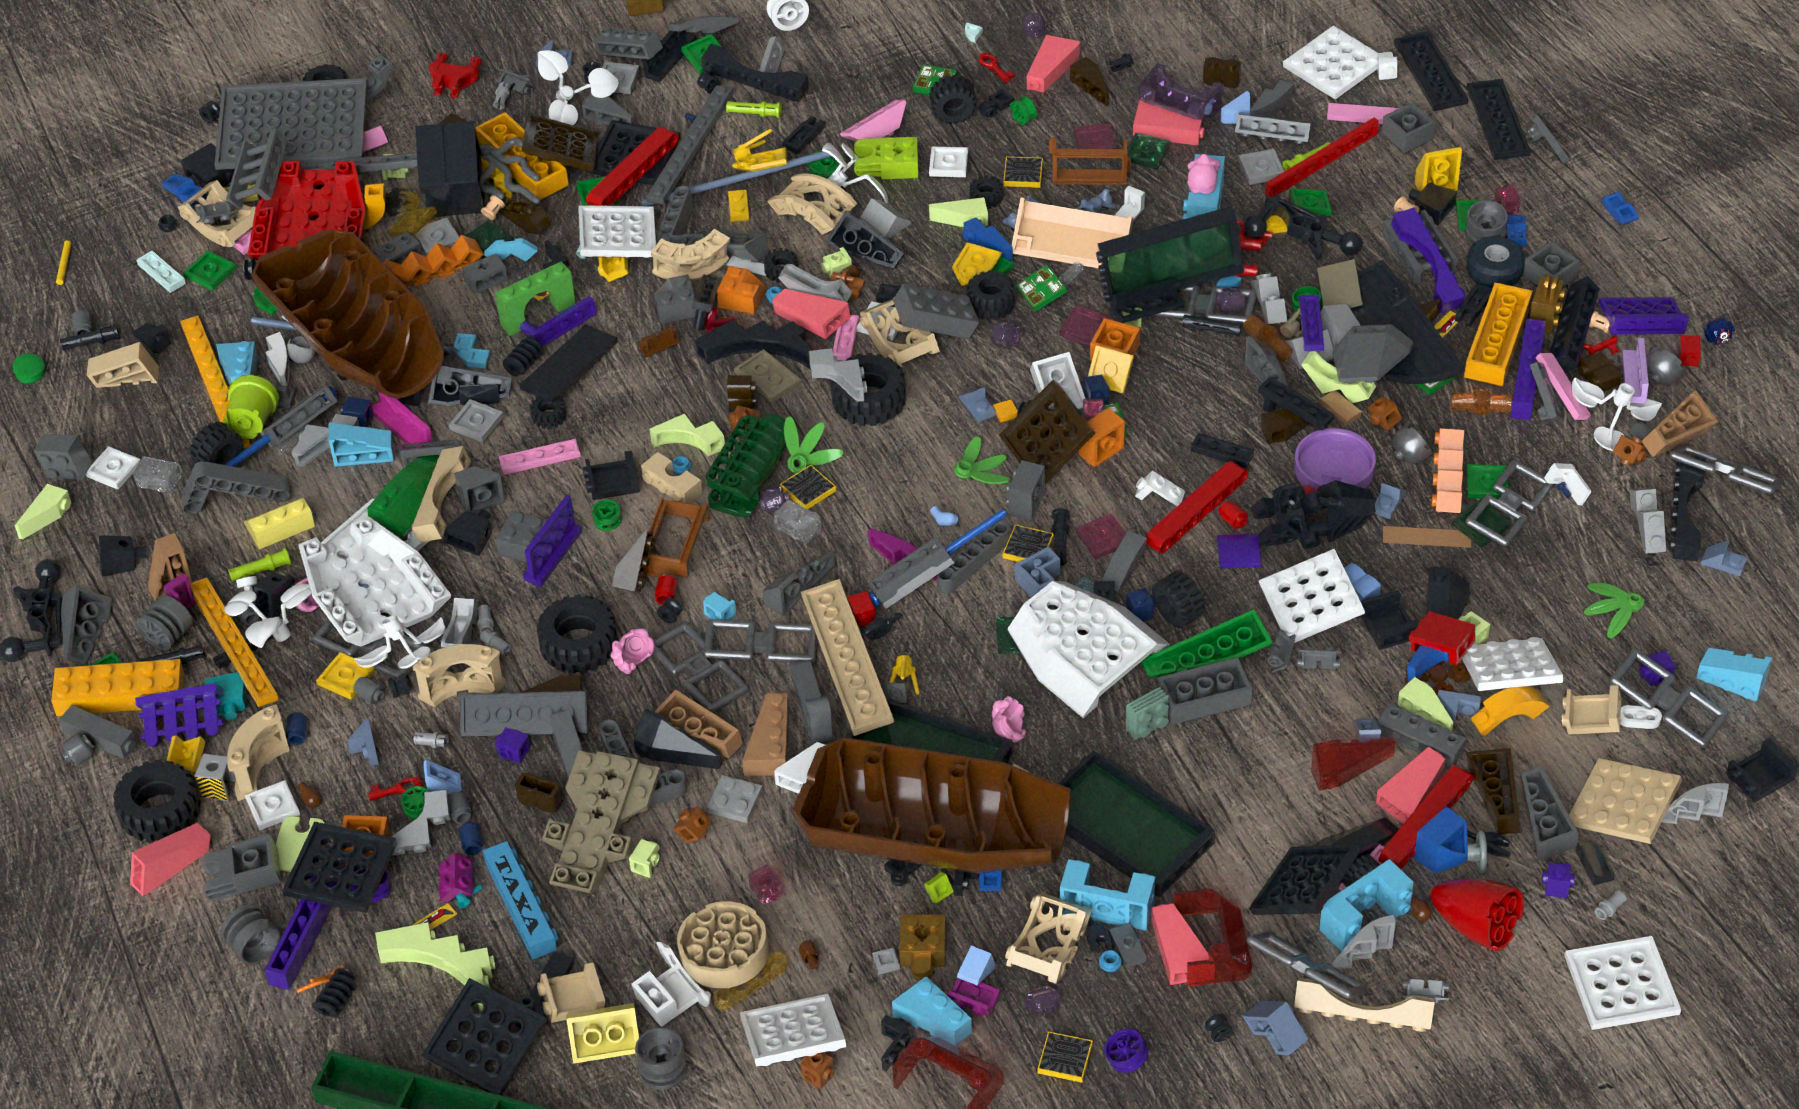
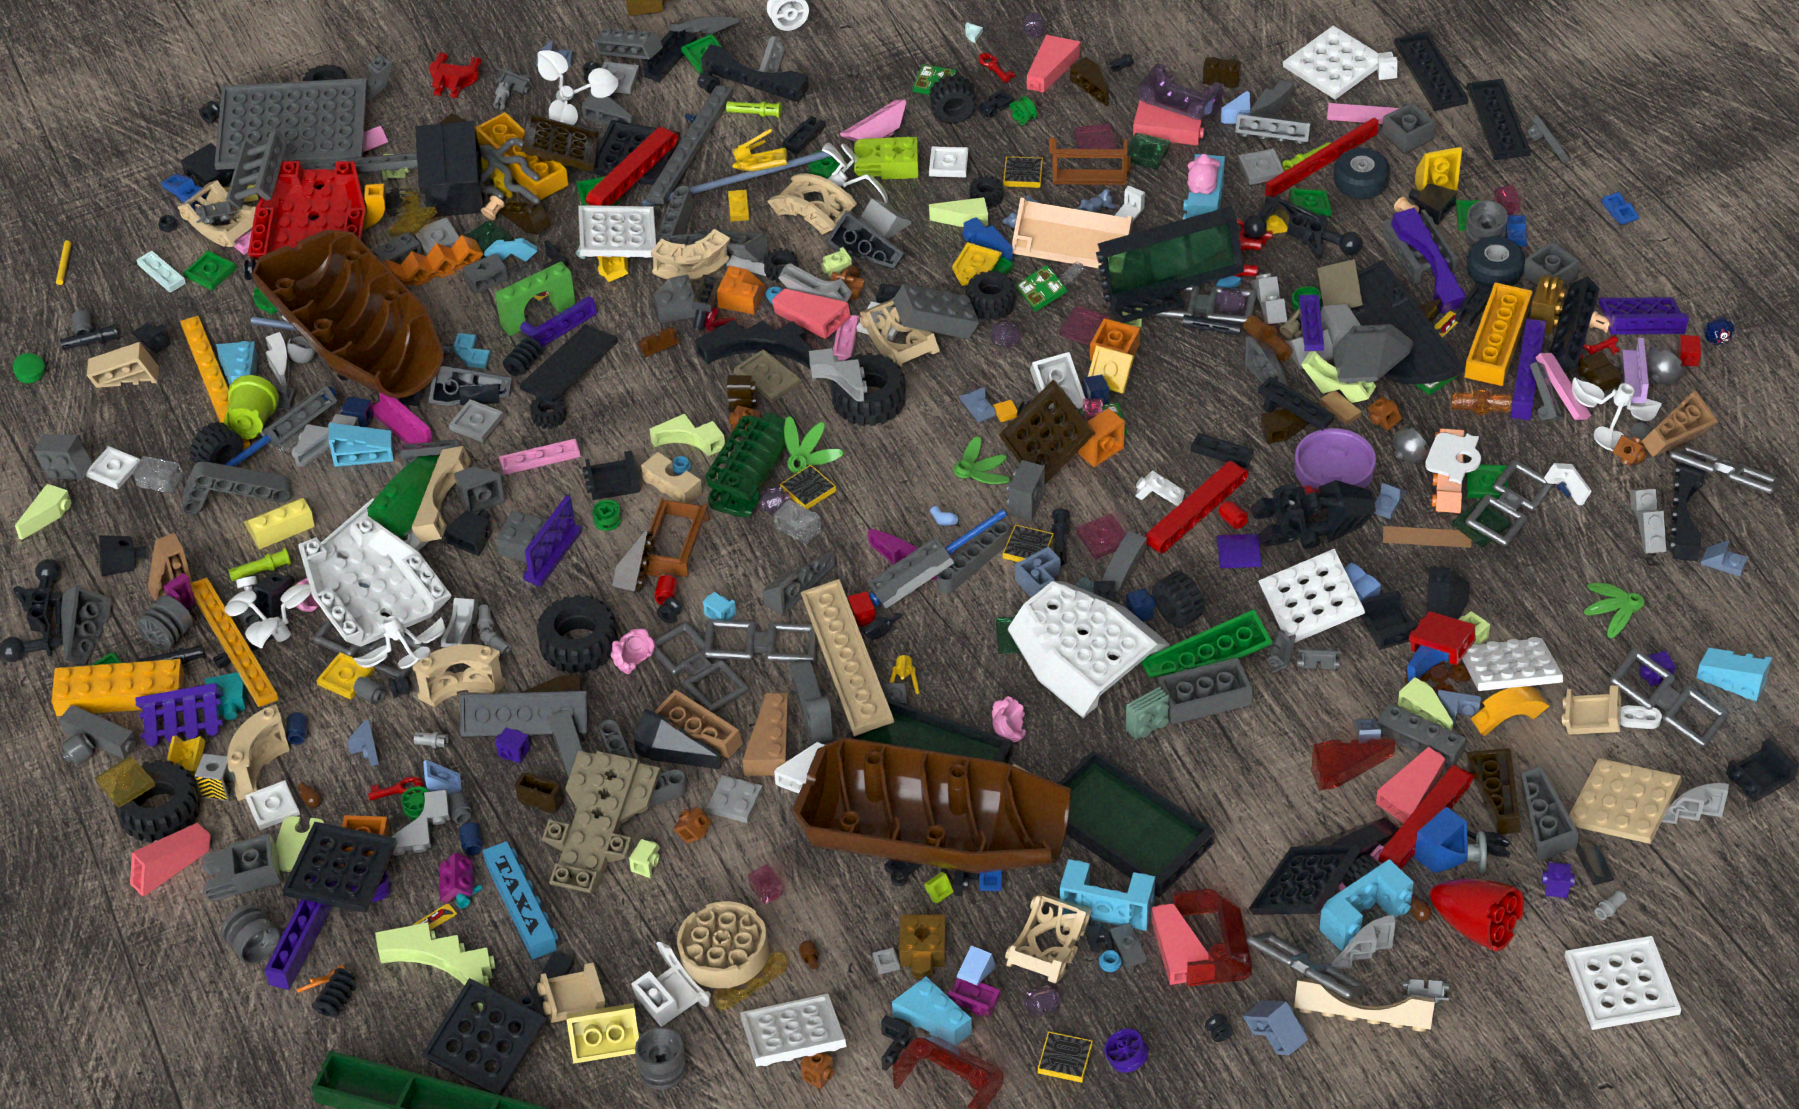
(124, 781): none -> clear yellow plate
(1361, 173): none -> black wheel
(1444, 453): none -> white piece

